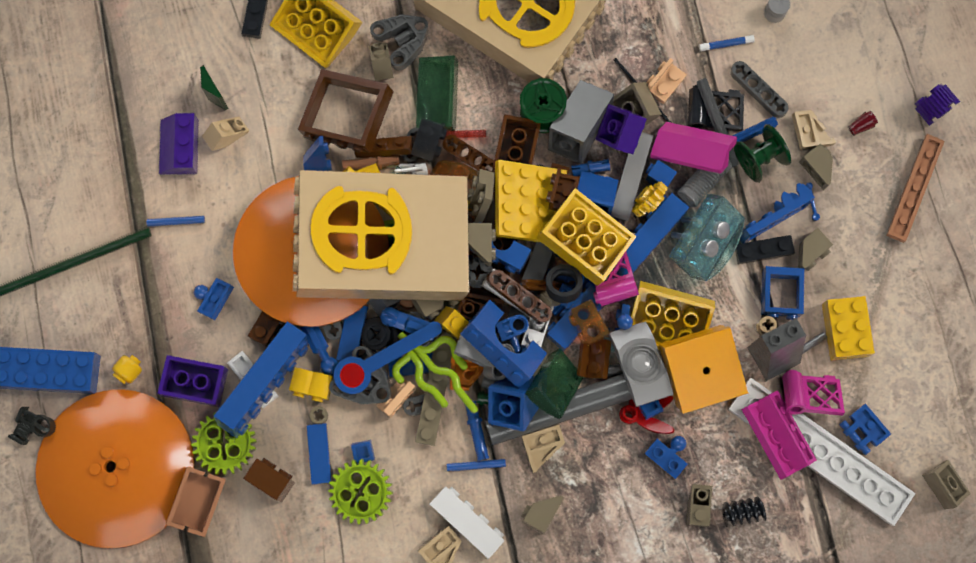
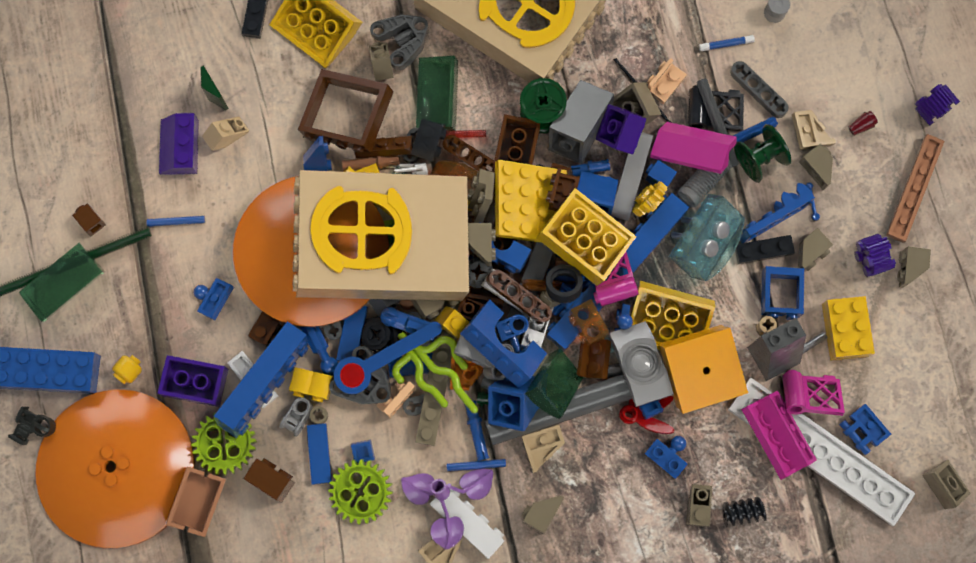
(61, 282): none -> clear green slope
(88, 219): none -> reddish brown brick
(296, 417): none -> light grey piece
(420, 486): none -> medium lavender plant
(874, 255): none -> dark purple brick
(913, 263): none -> dark tan slope

